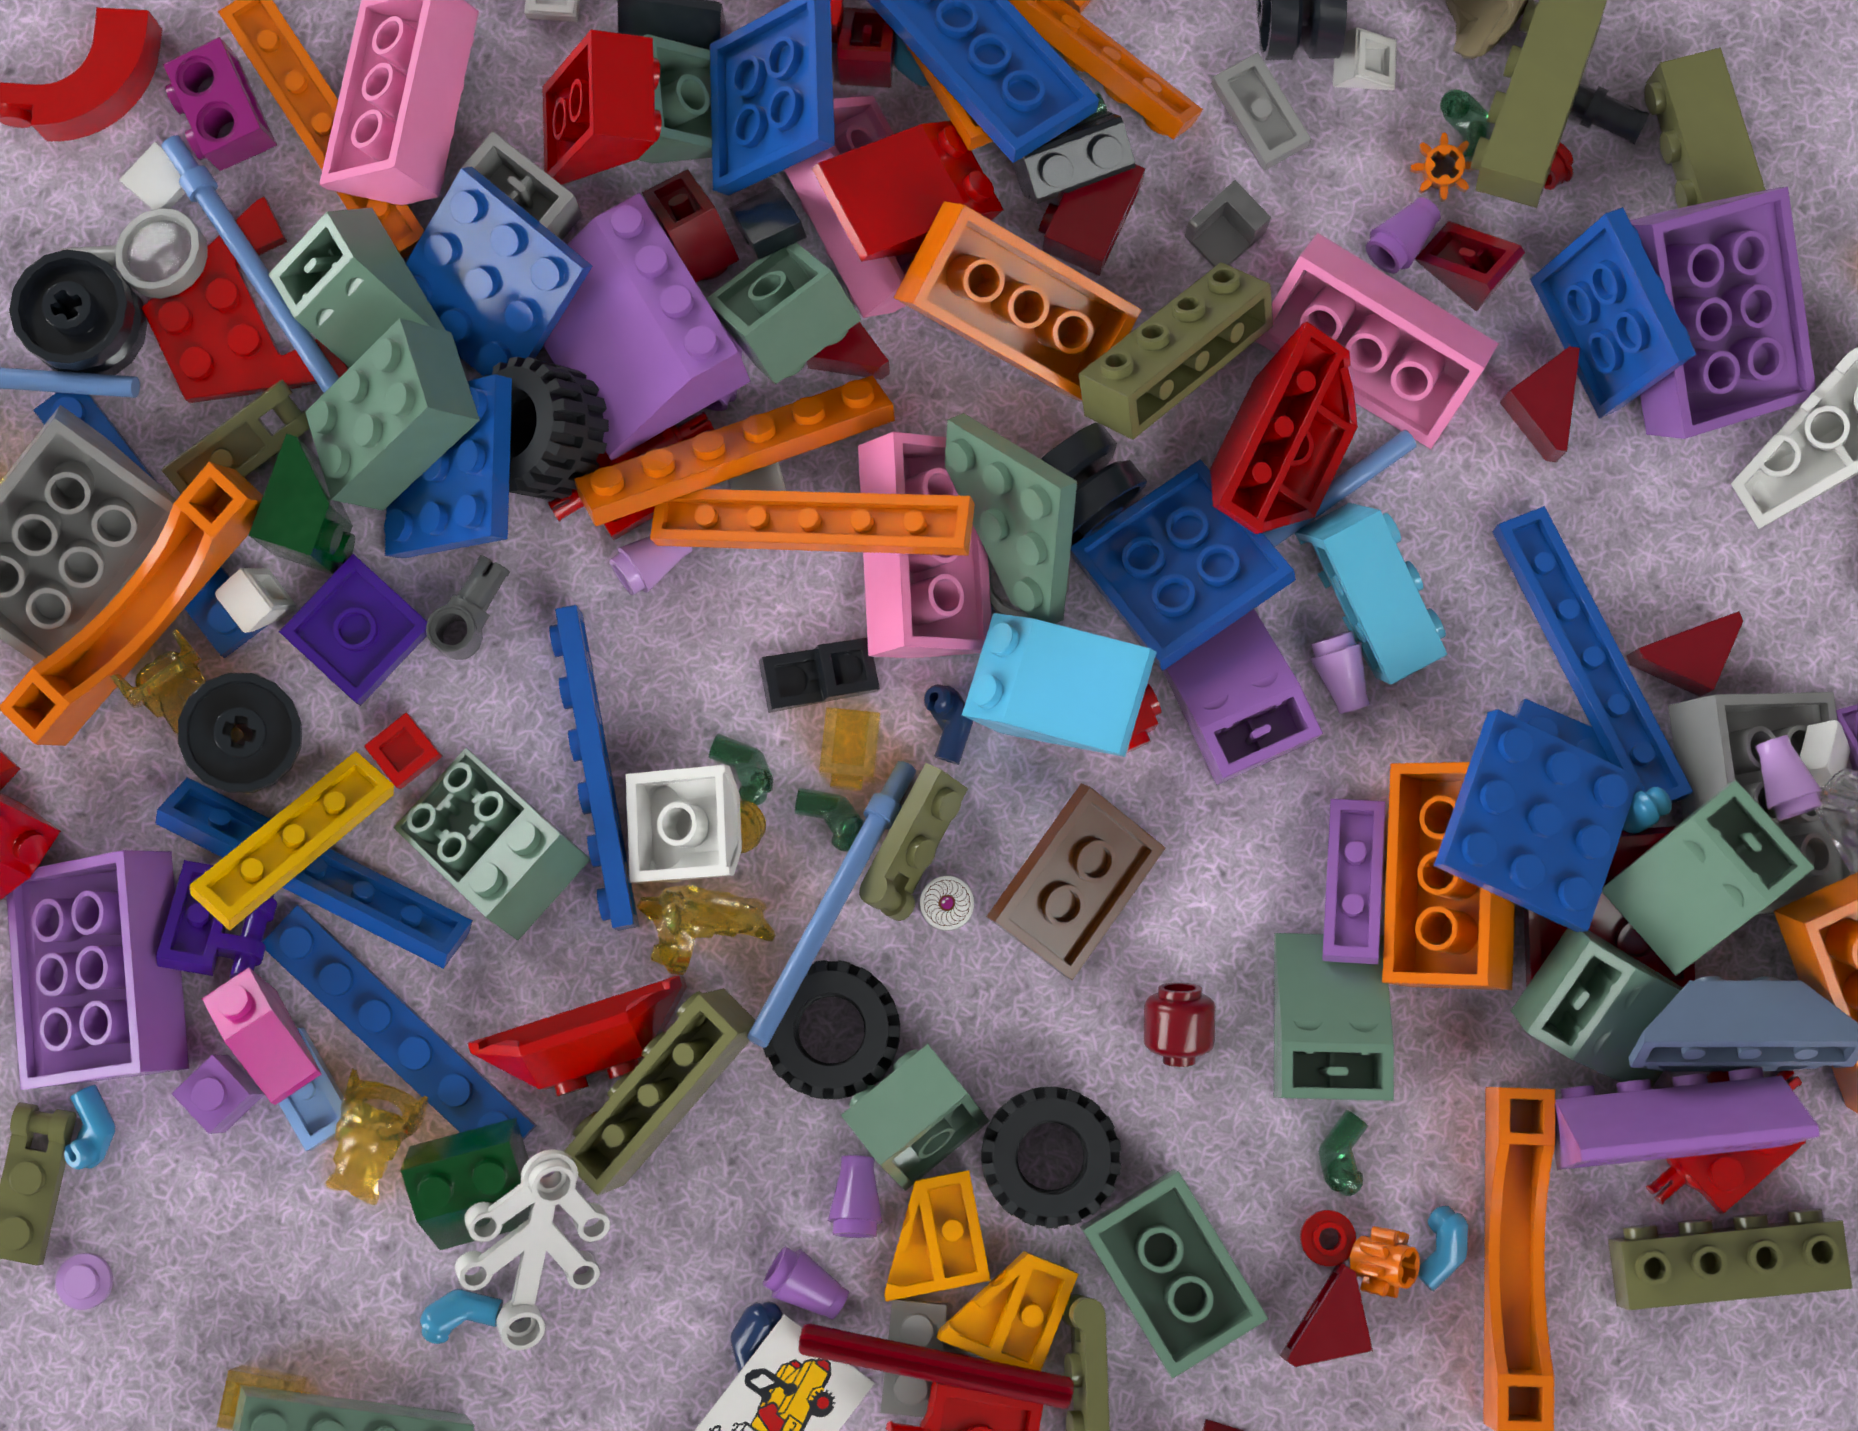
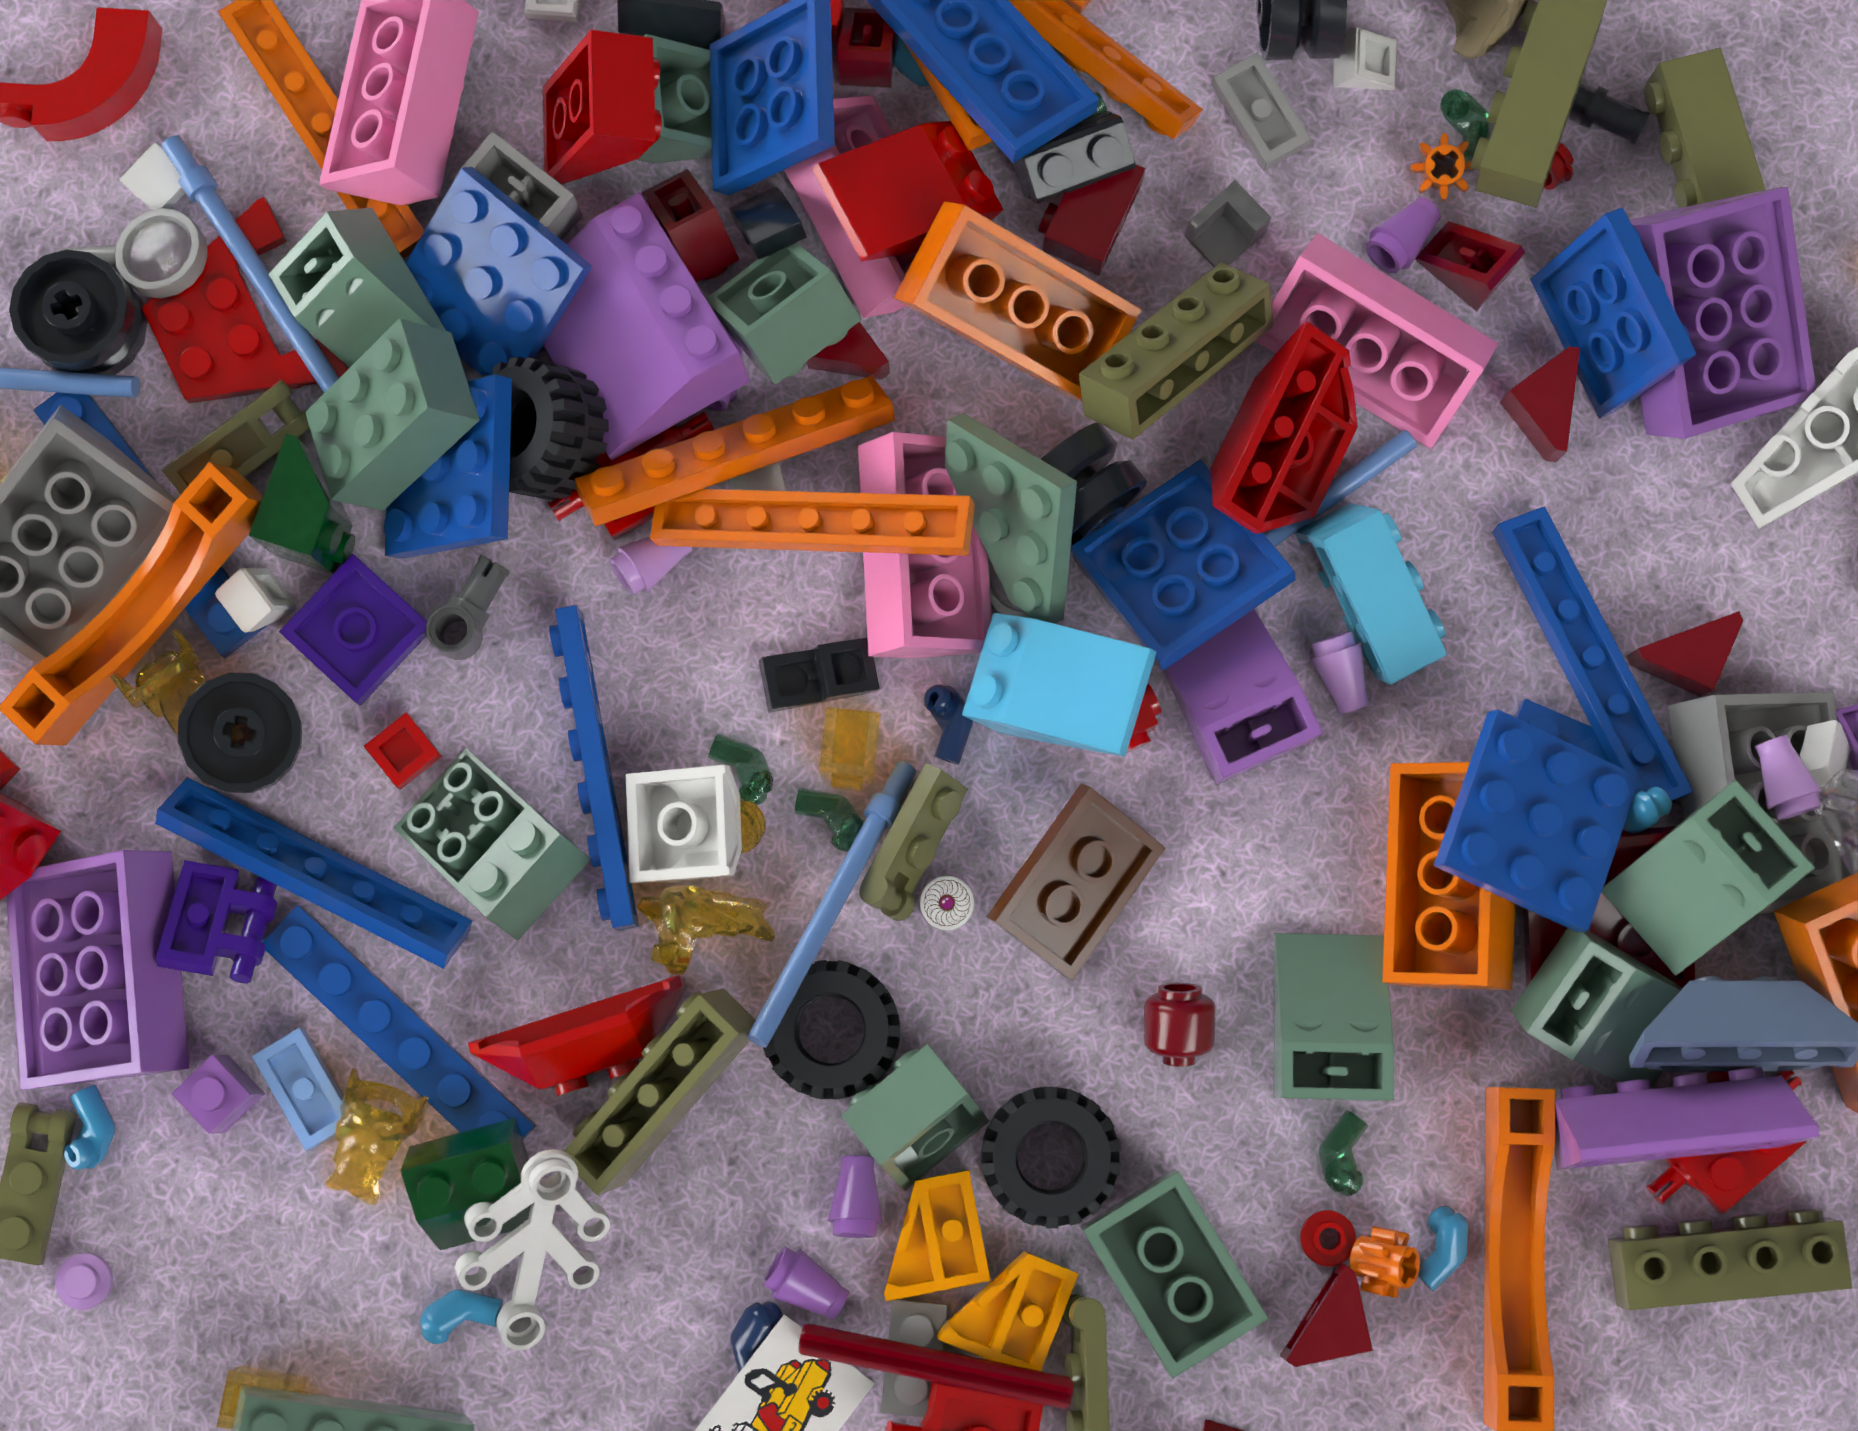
(225, 101): magenta brick -> none
(262, 1035): dark pink slope -> none
(291, 840): yellow plate -> none
(1354, 881): medium lavender plate -> none

